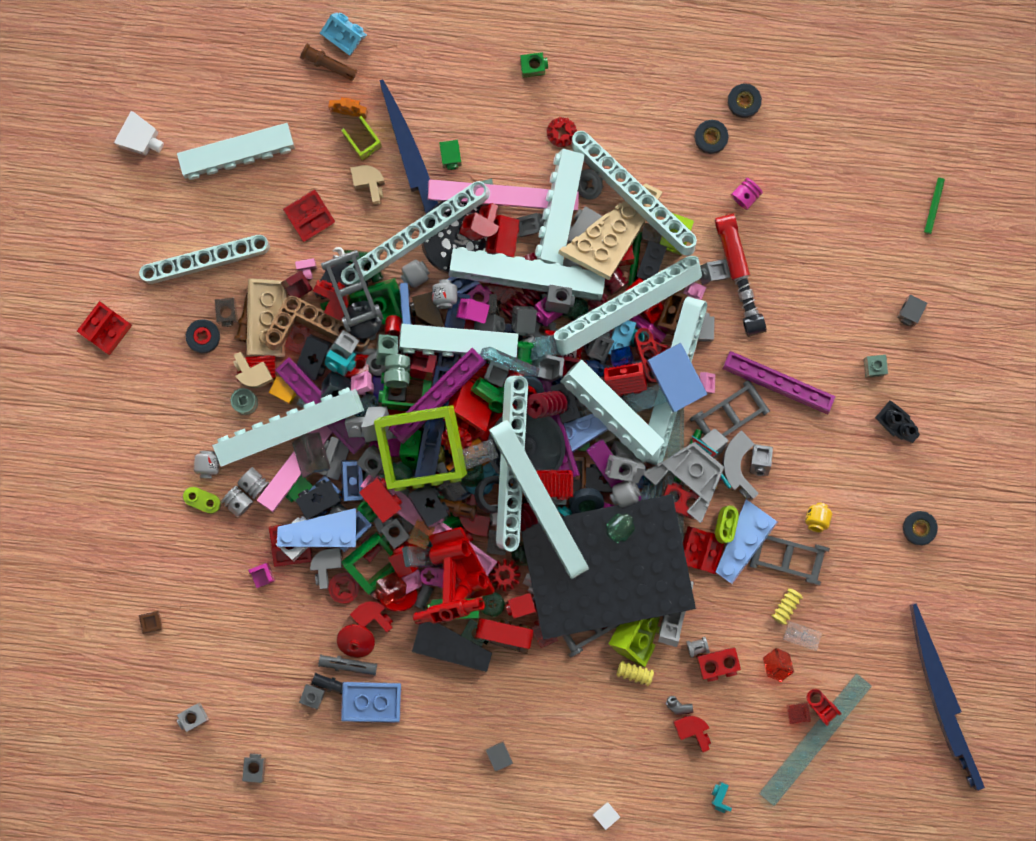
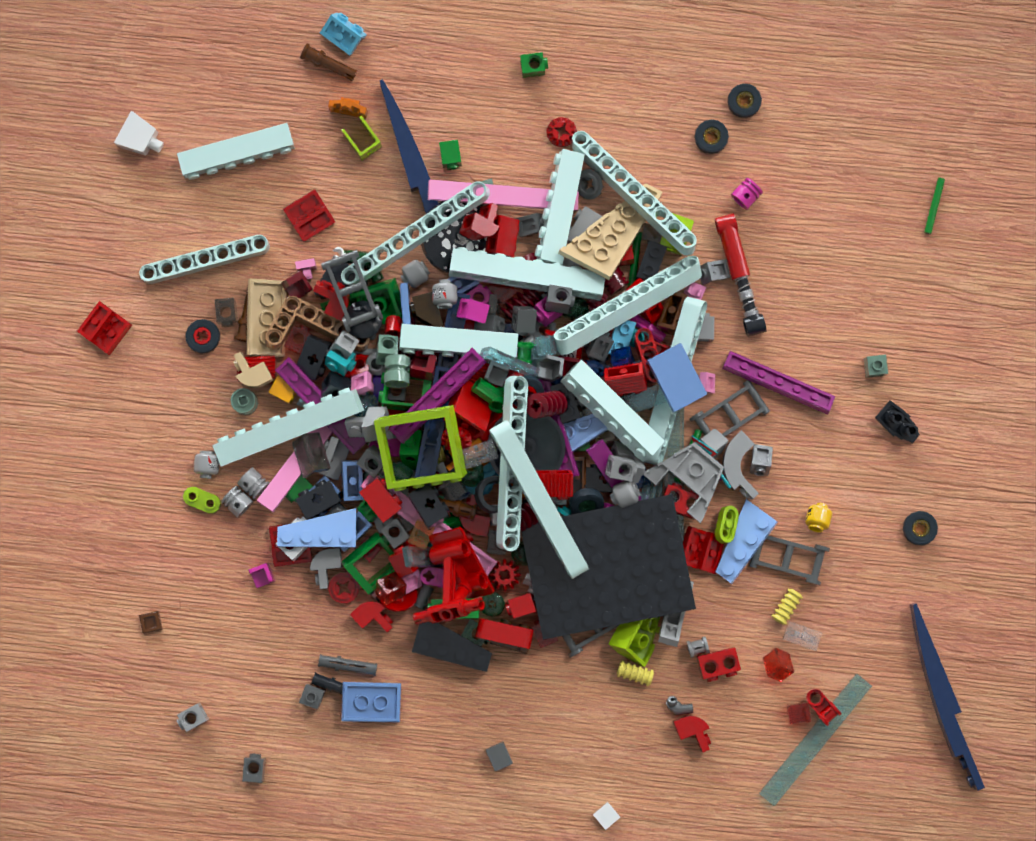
(355, 635): red dish -> none
(368, 176): tan brick -> none
(620, 527): clear green head -> none
(719, 793): teal bracket -> none
(912, 310): dark grey brick -> none

